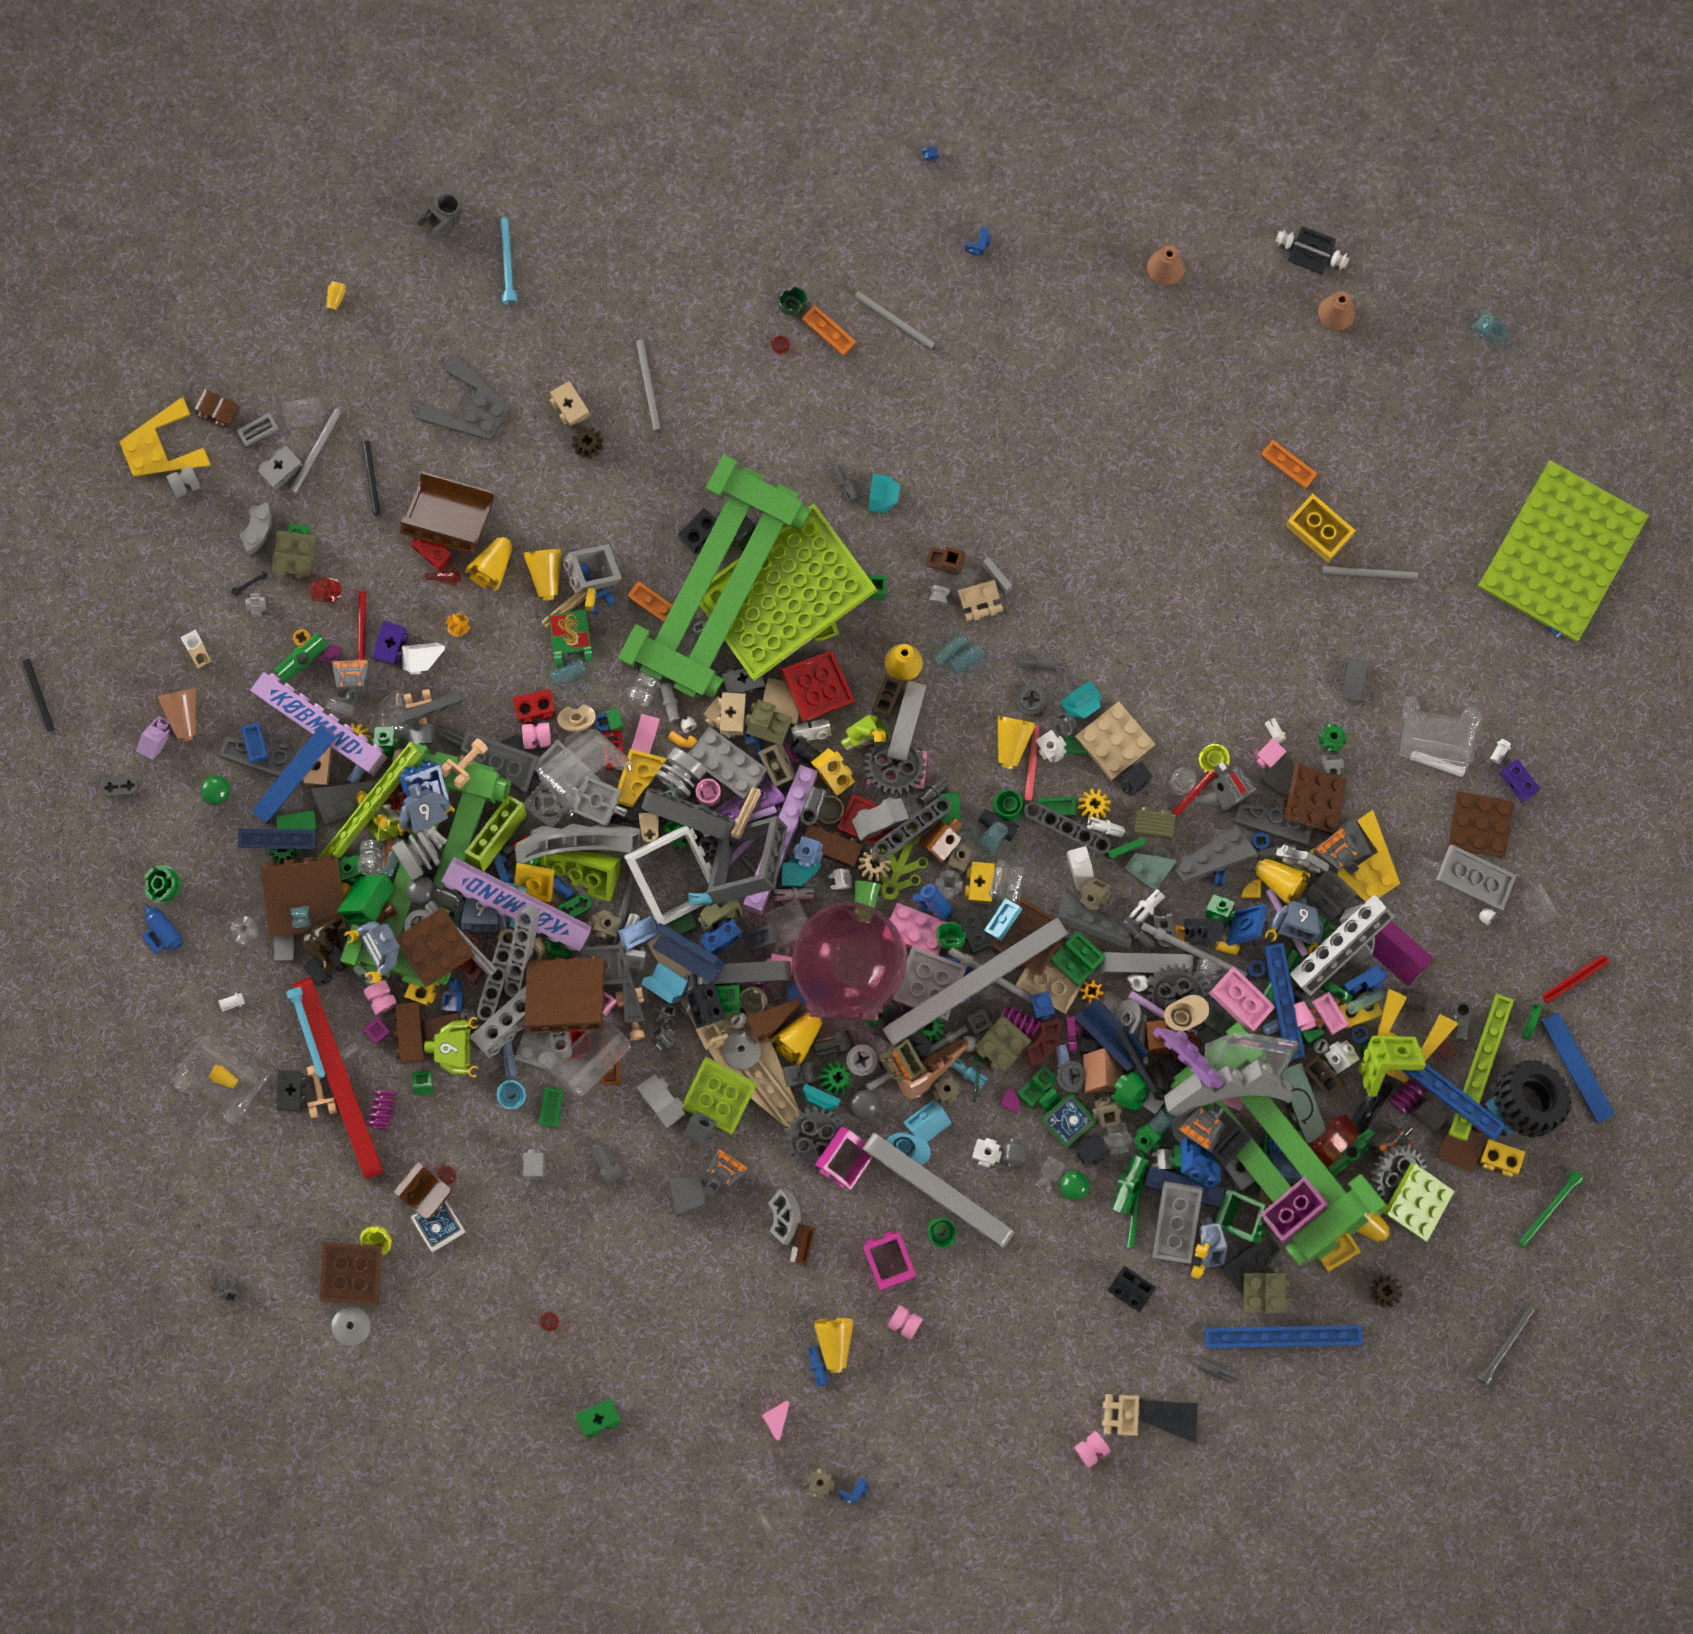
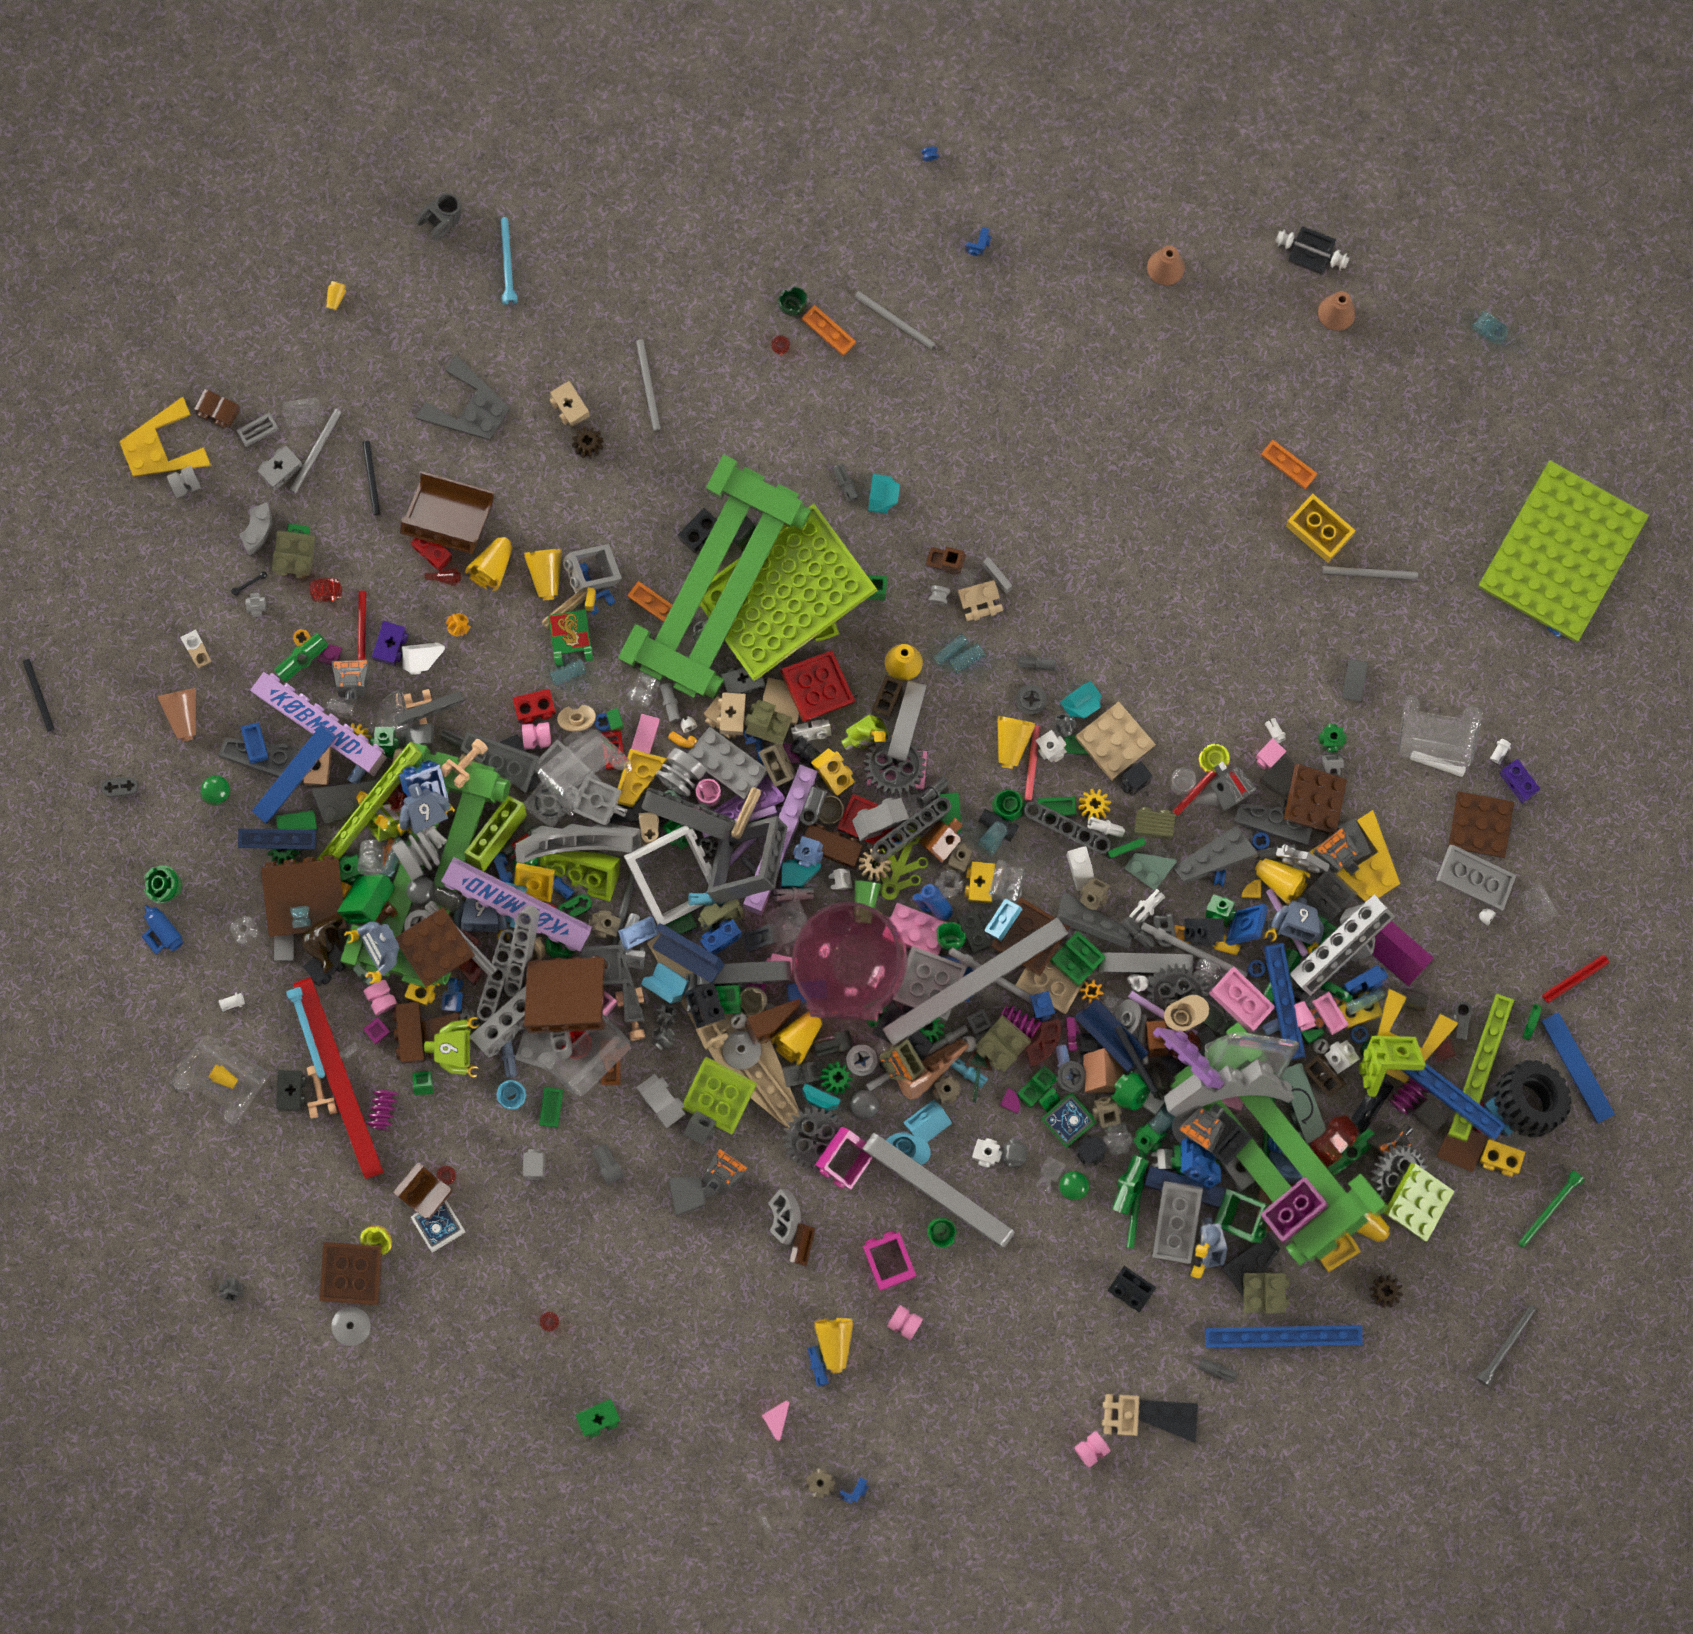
(154, 738): lavender slope -> none

